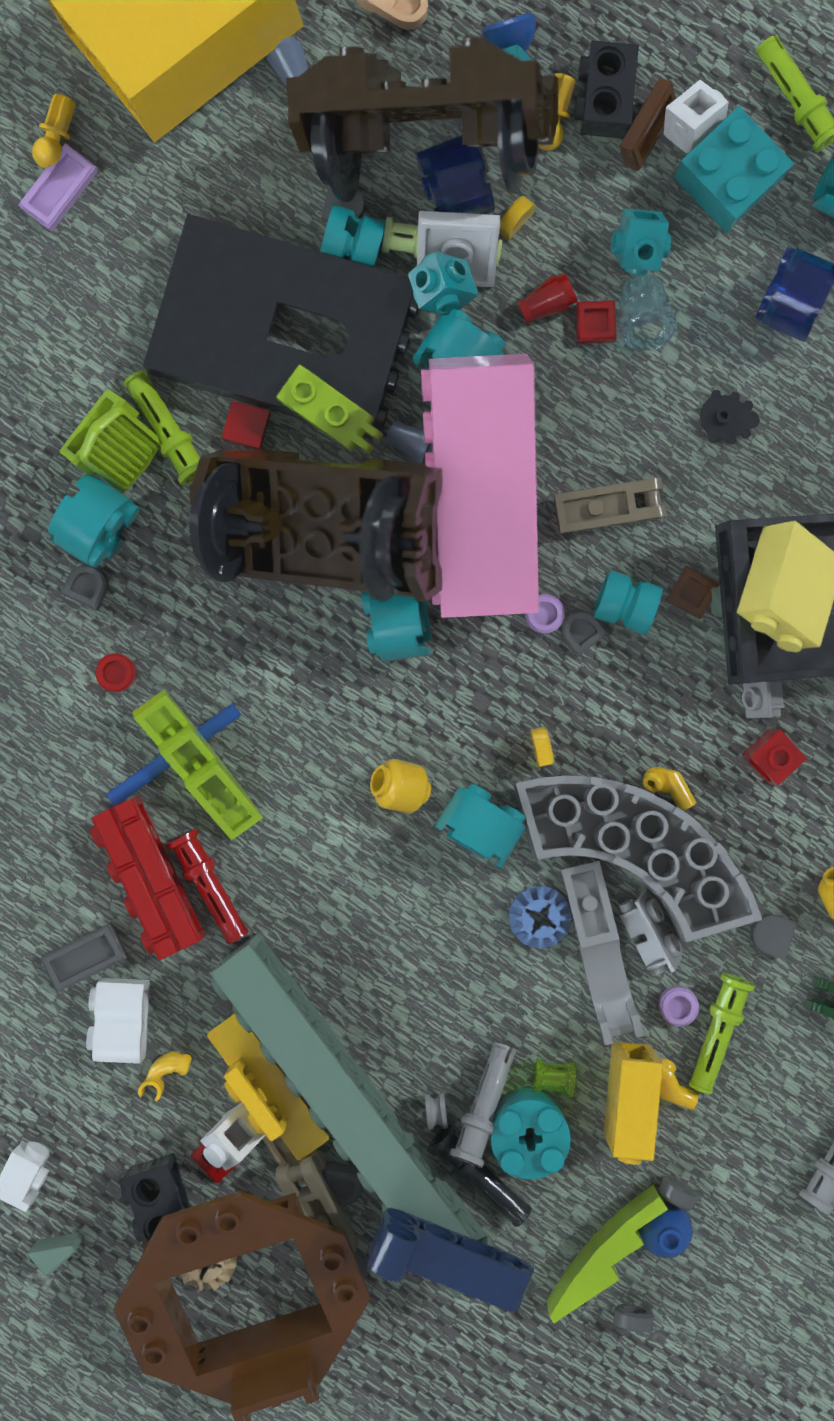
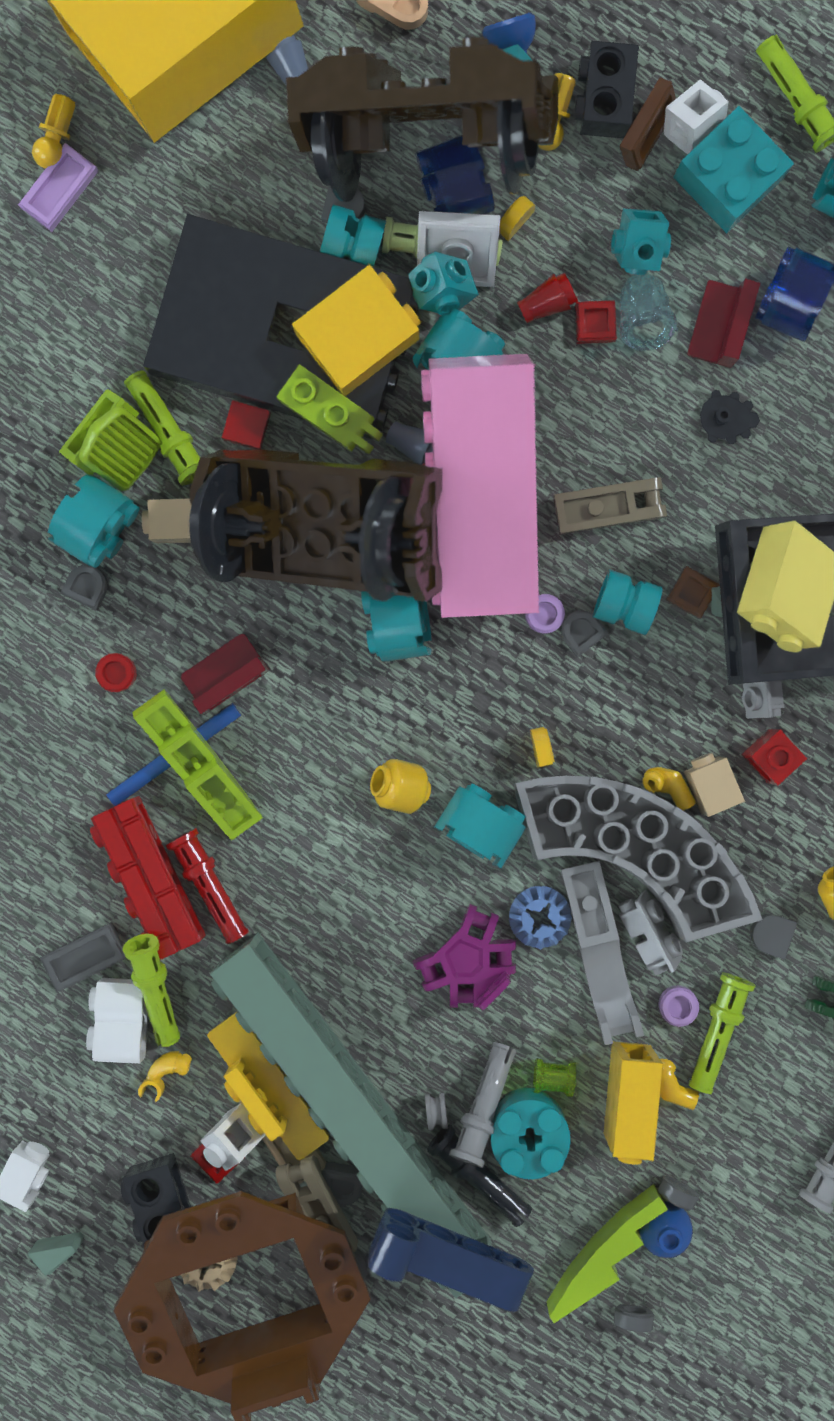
(149, 977): none -> lime pin
(167, 520): none -> tan brick
(224, 673): none -> dark red panel
(358, 329): none -> yellow brick
(468, 962): none -> magenta piece
(713, 784): none -> tan brick
(723, 322): none -> dark red panel

